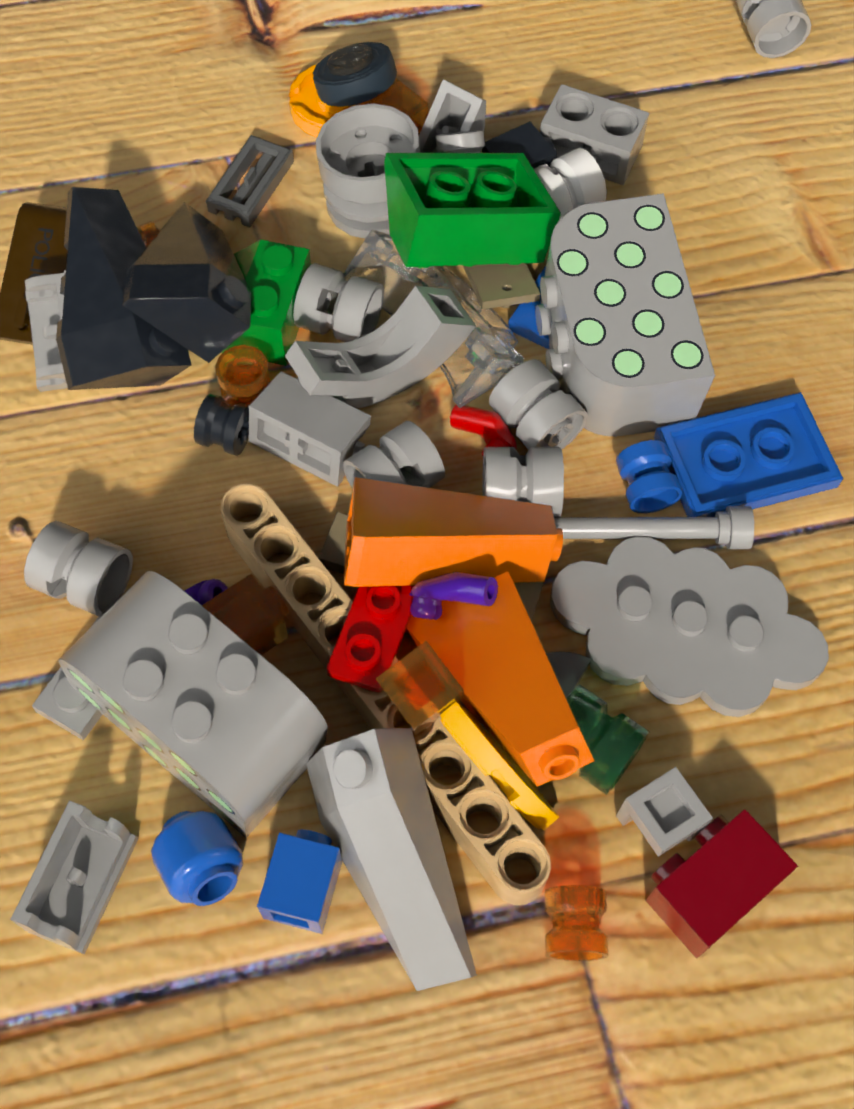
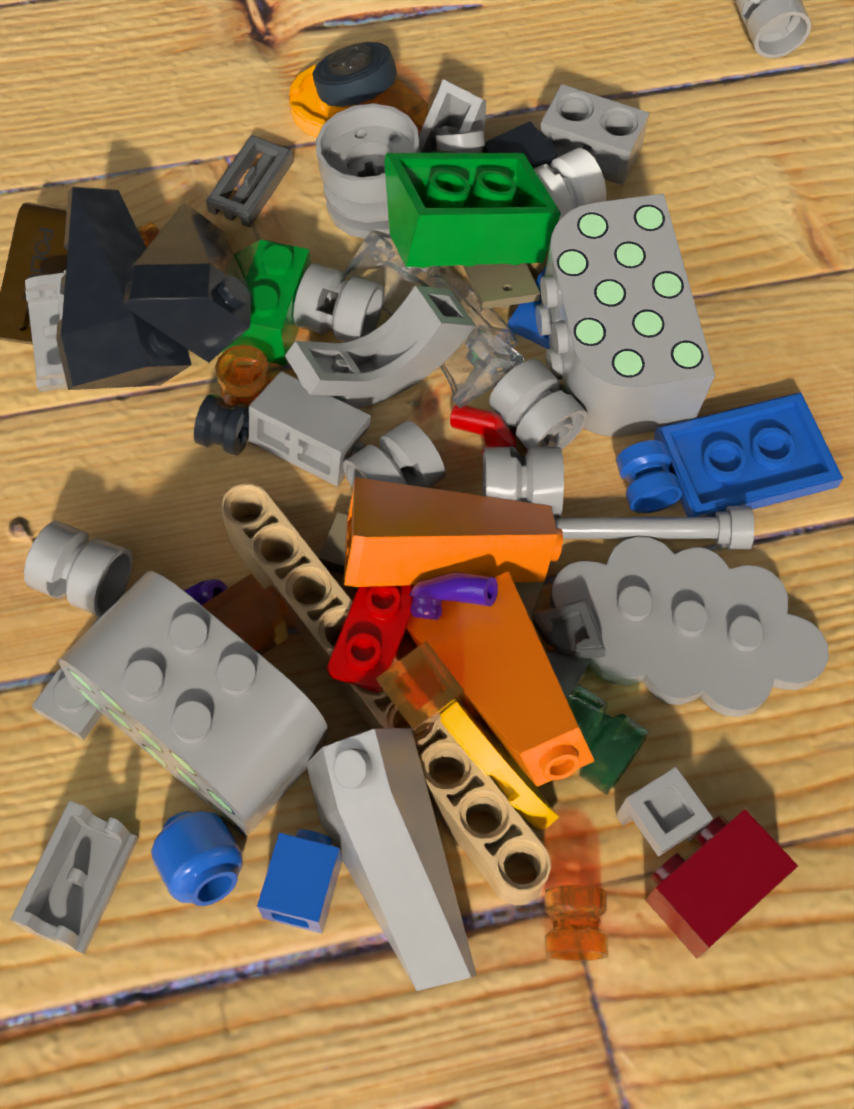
(571, 630): none -> dark grey tile

